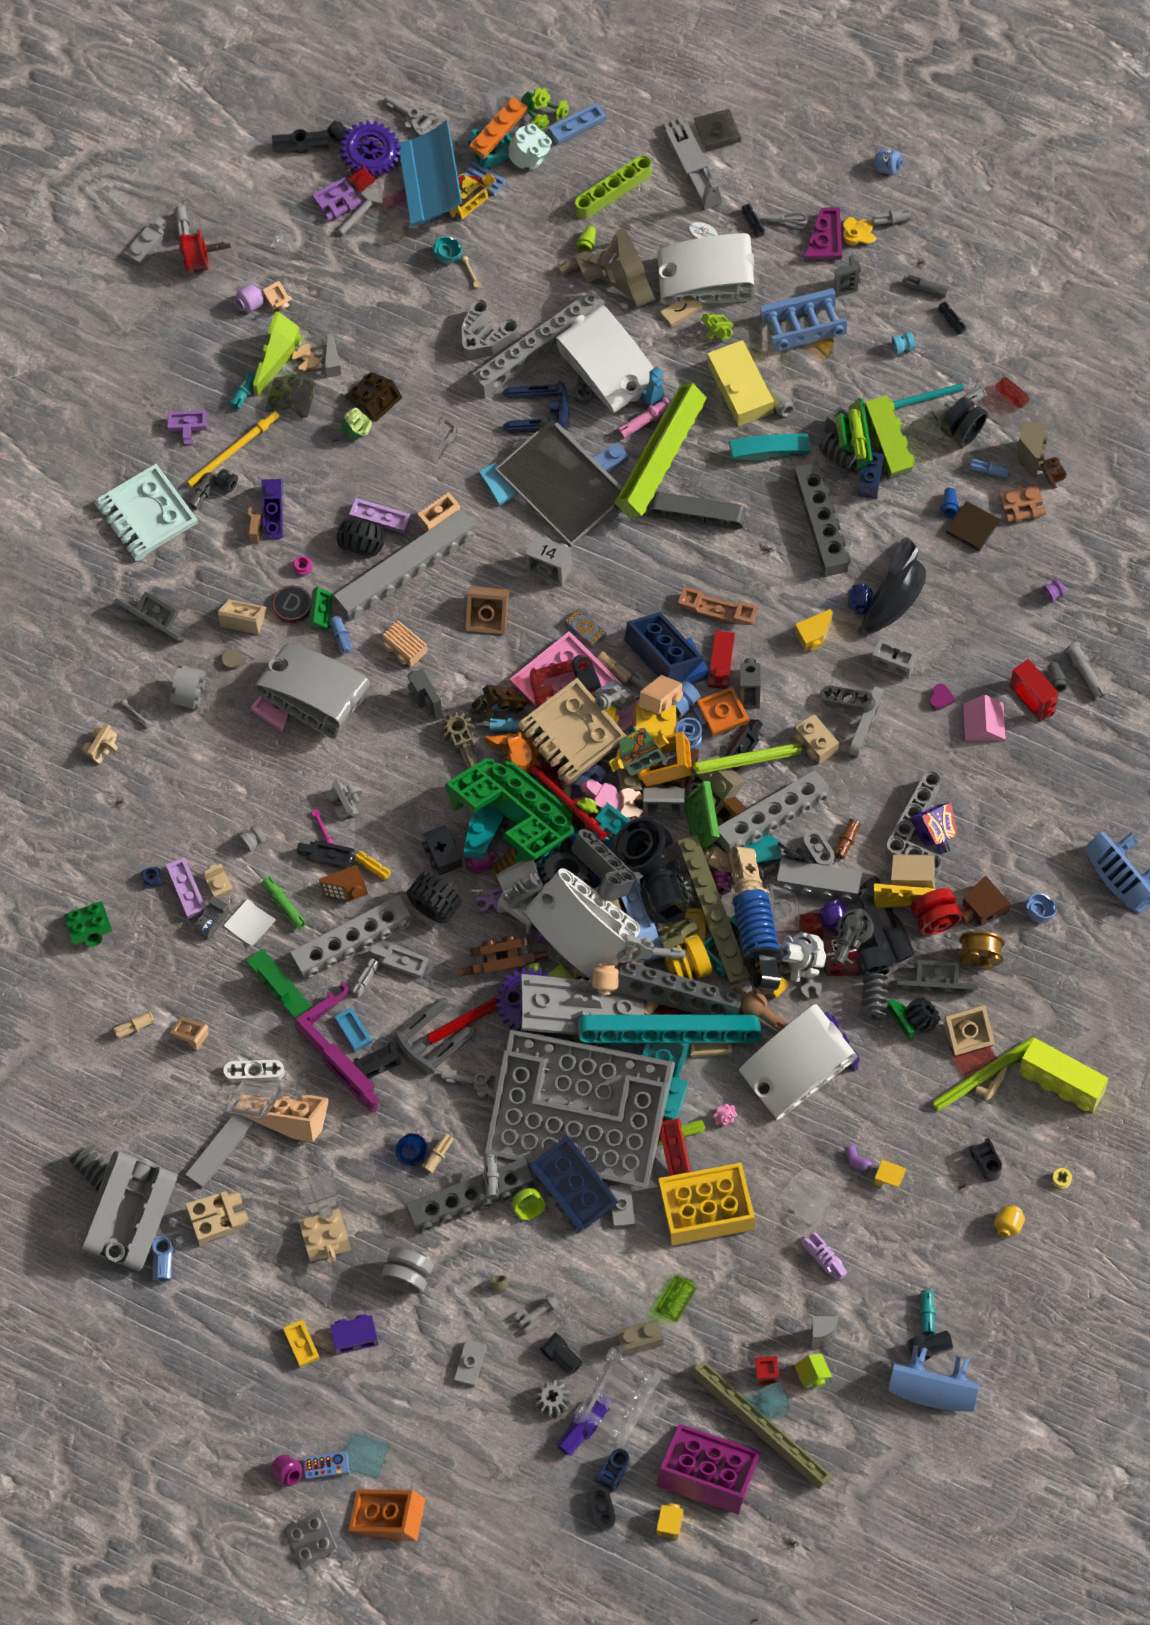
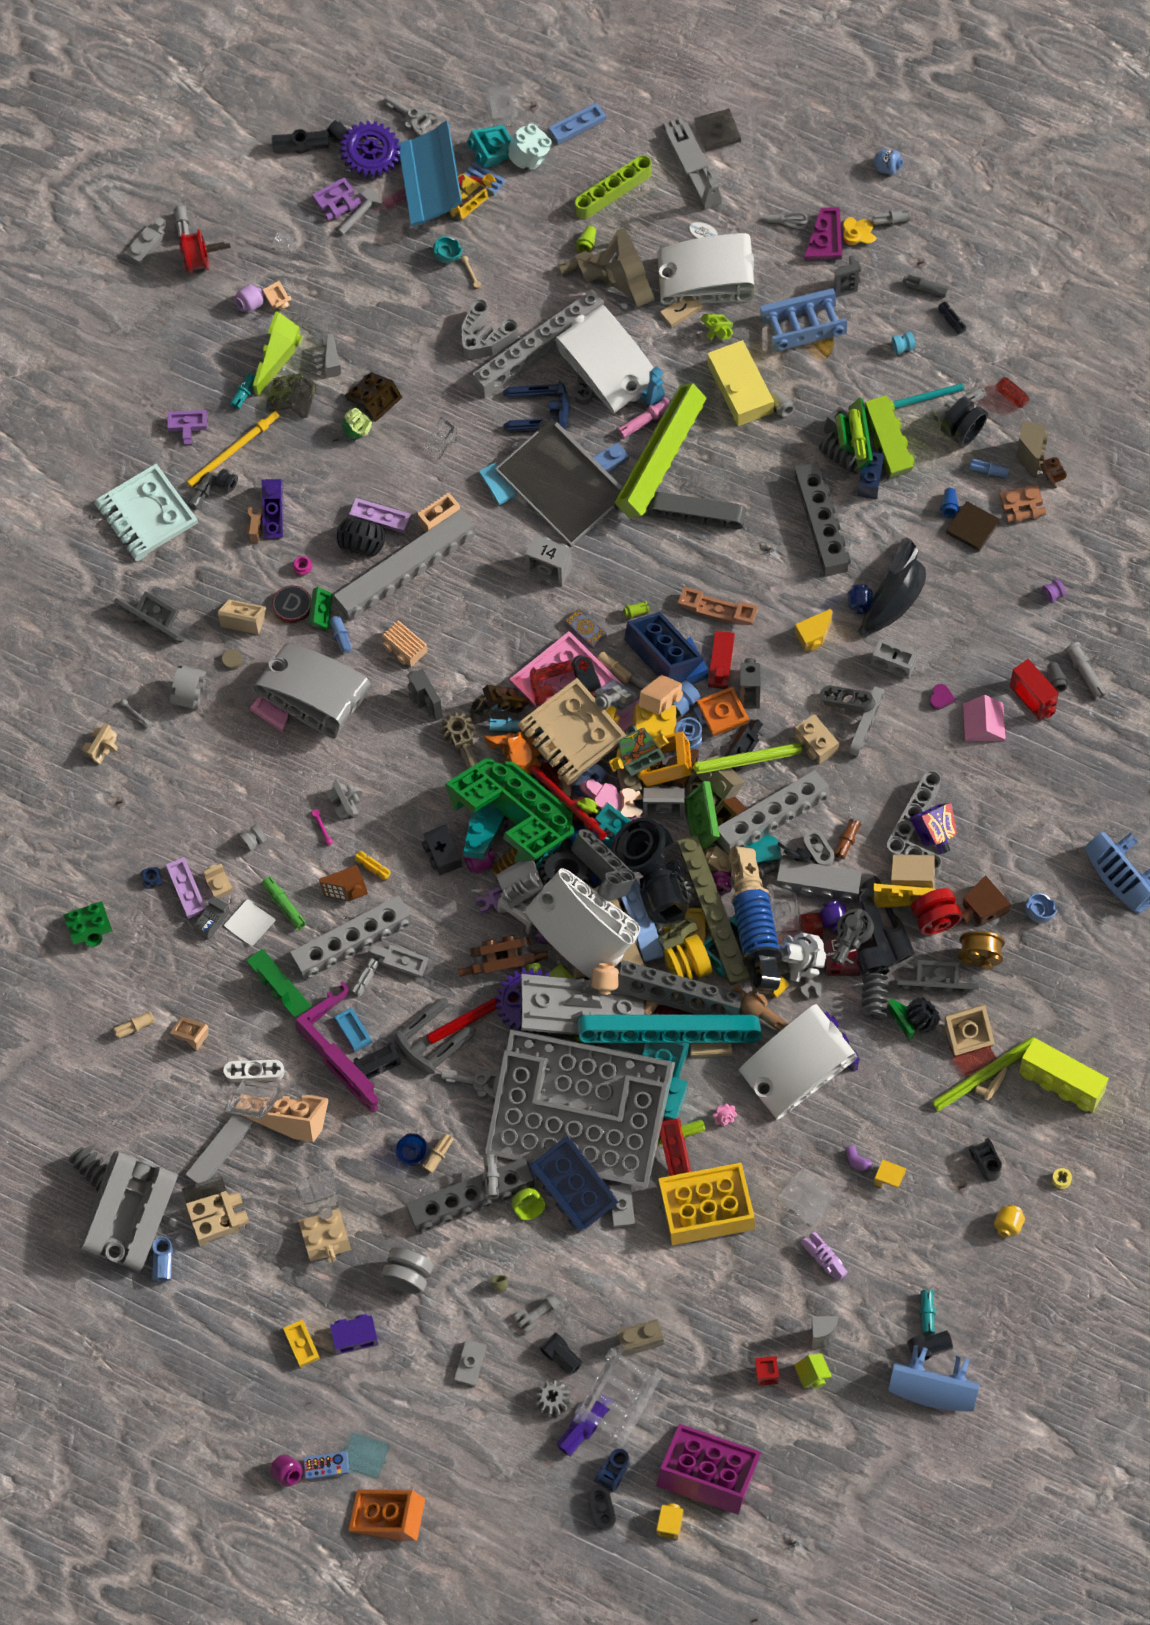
(204, 1189): none -> clear smoke slope
(310, 361): light nougat piece -> none
(311, 1539): light grey hinge -> none
(327, 854): black hinge -> none
(361, 178): red plate -> none
(434, 897): black tyre -> none
(487, 610): medium nougat slope -> none
(498, 127): orange plate -> none
(540, 99): lime plant -> none
(635, 609): none -> lime pin
(645, 950): light grey piece -> none
(676, 1298): clear neon green slope -> none
(753, 220): black axle -> none
(761, 1425): olive plate -> none
(768, 446): teal slope -> none
(773, 1401): clear light blue brick -> none

